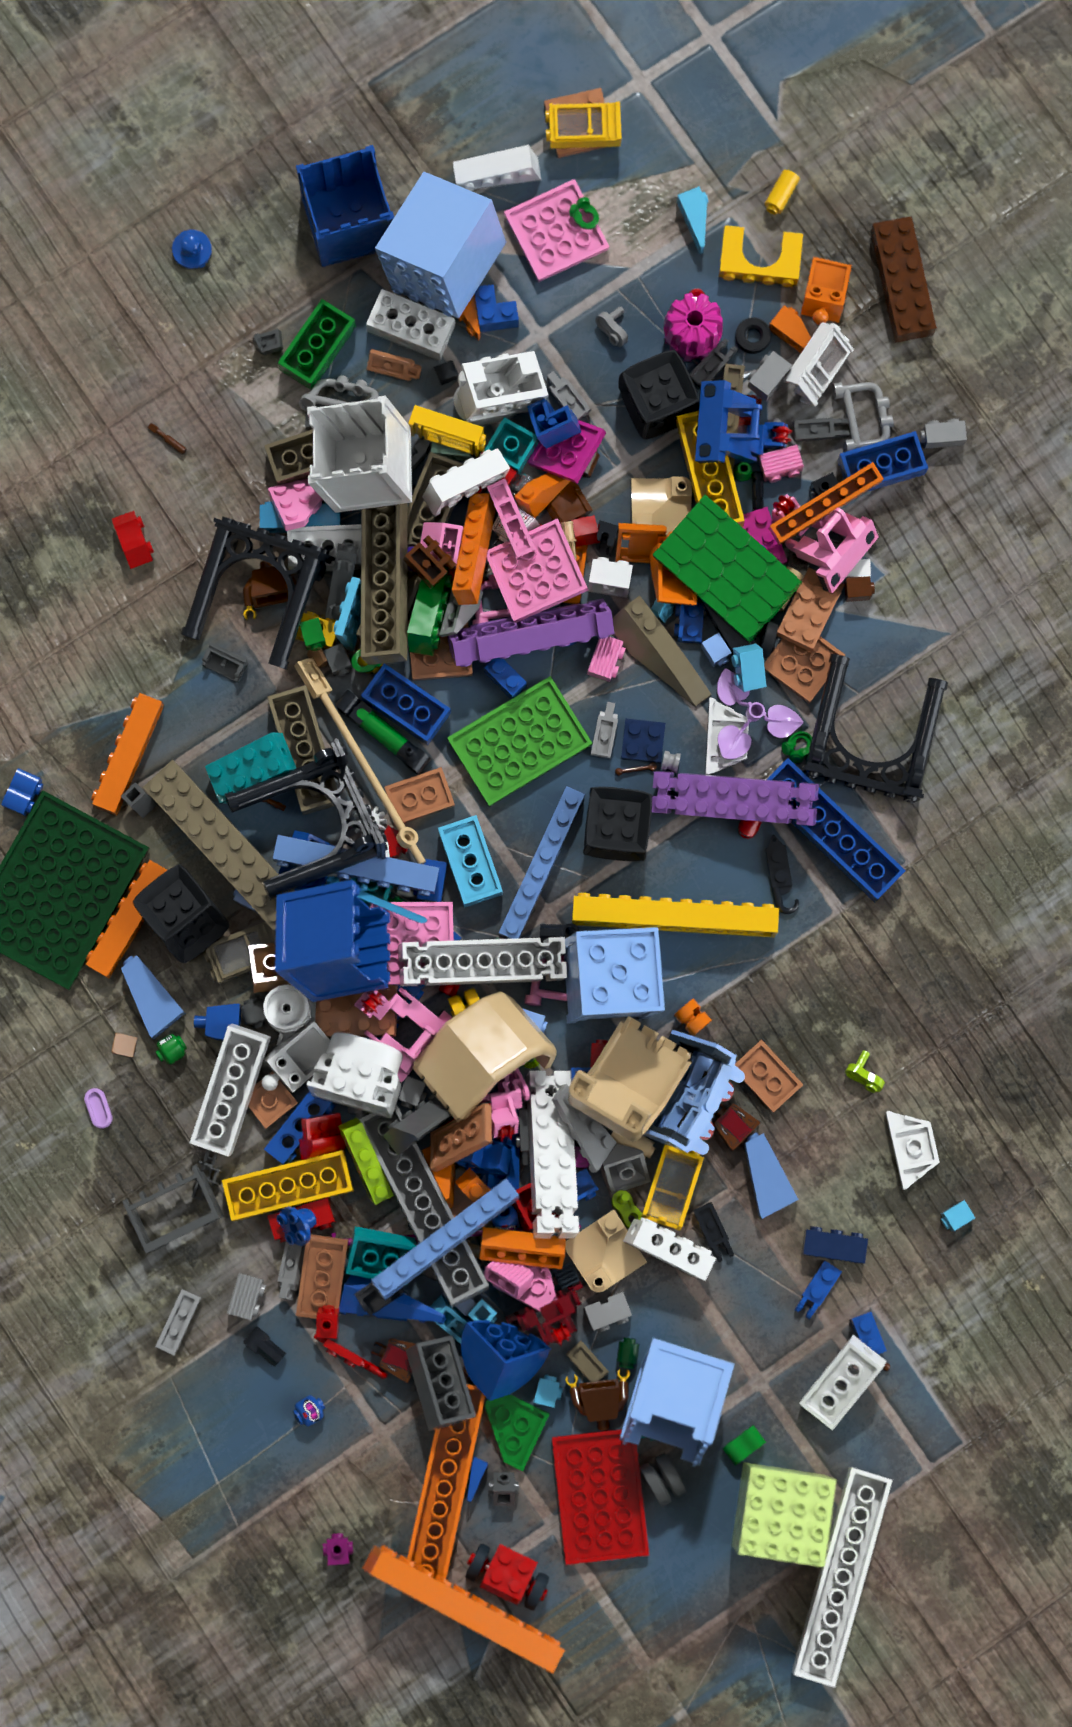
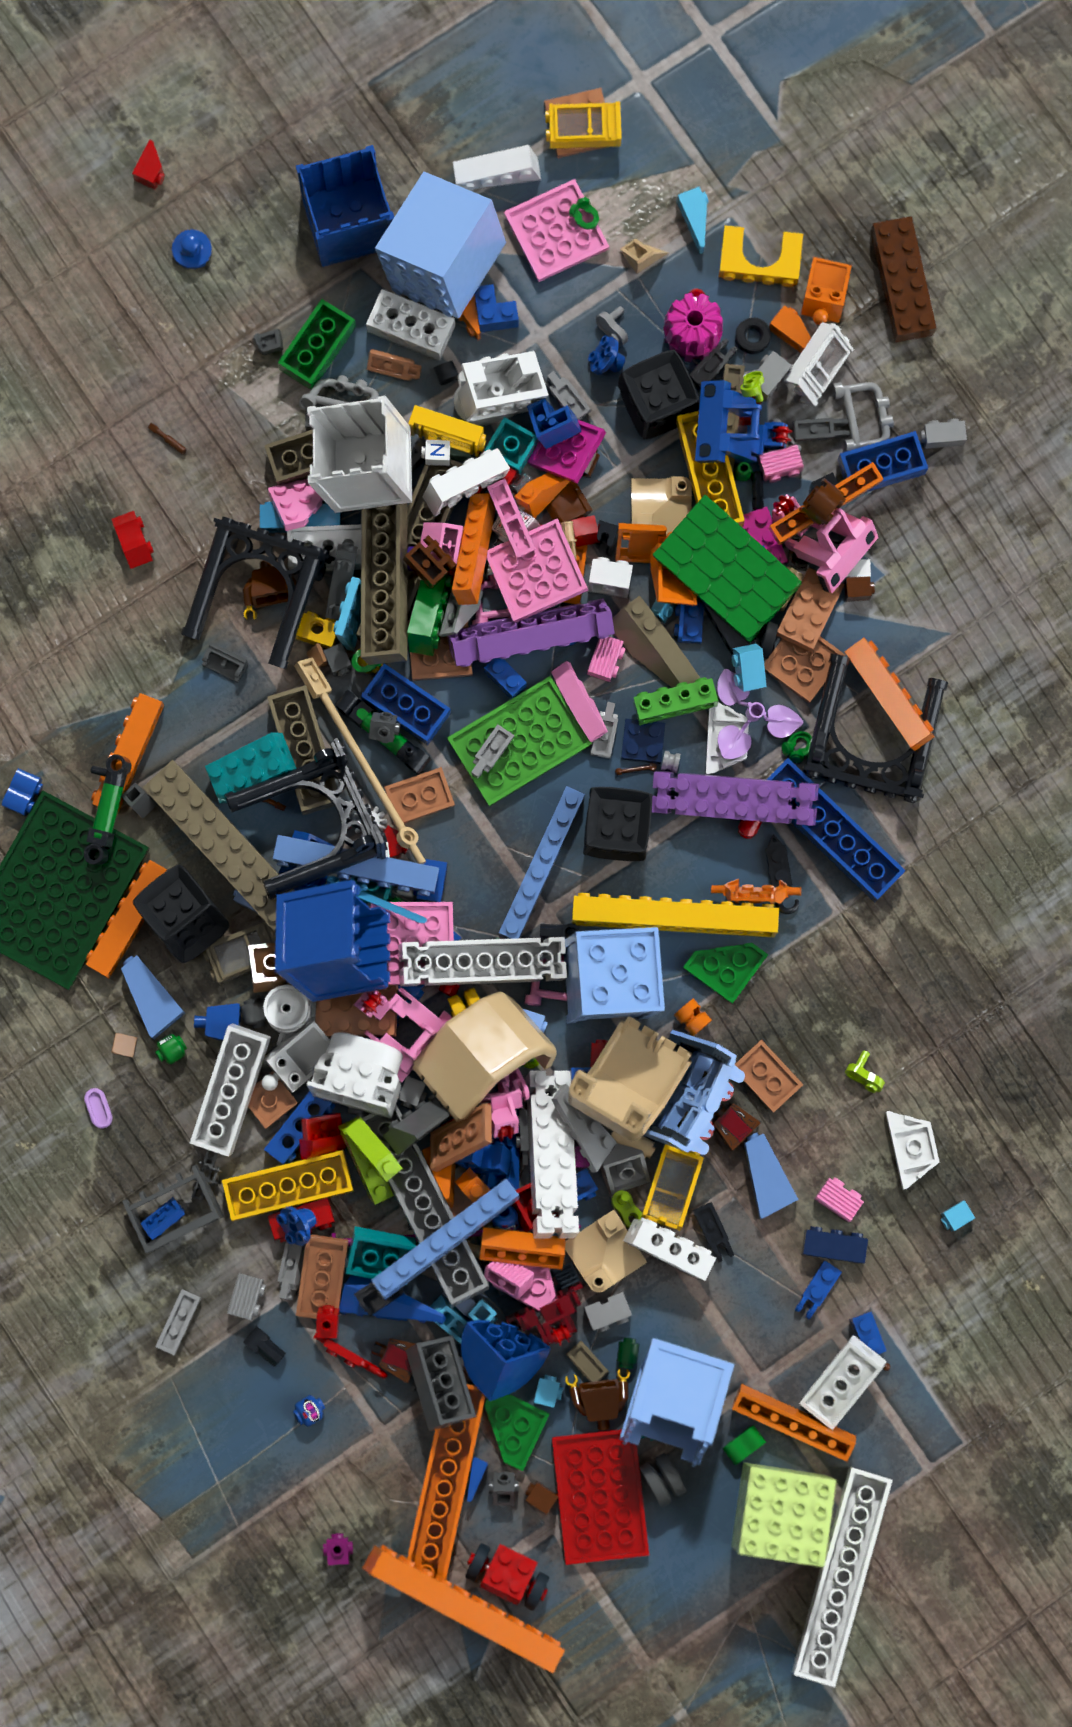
(102, 831): none -> piece
(149, 168): none -> red slope
(163, 1218): none -> blue bracket
(312, 634): green brick -> none
(373, 1149): none -> lime slope
(384, 727): none -> dark grey brick
(436, 452): none -> white brick
(477, 849): medium azure brick -> none
(491, 750): none -> light grey hinge
(540, 1496): none -> reddish brown brick
(579, 702): none -> bright pink slope
(606, 356): none -> blue plate
(641, 255): none -> tan slope
(675, 701): none -> bright green brick
(716, 650): light blue brick -> none
(726, 968): none -> green plate
(752, 385): none -> lime piece
(753, 894): none -> orange plate
(781, 192): yellow brick -> none
(793, 1422): none -> orange brick
(822, 502): none -> reddish brown brick
(839, 1200): none -> bright pink brick
(889, 693): none -> orange brick

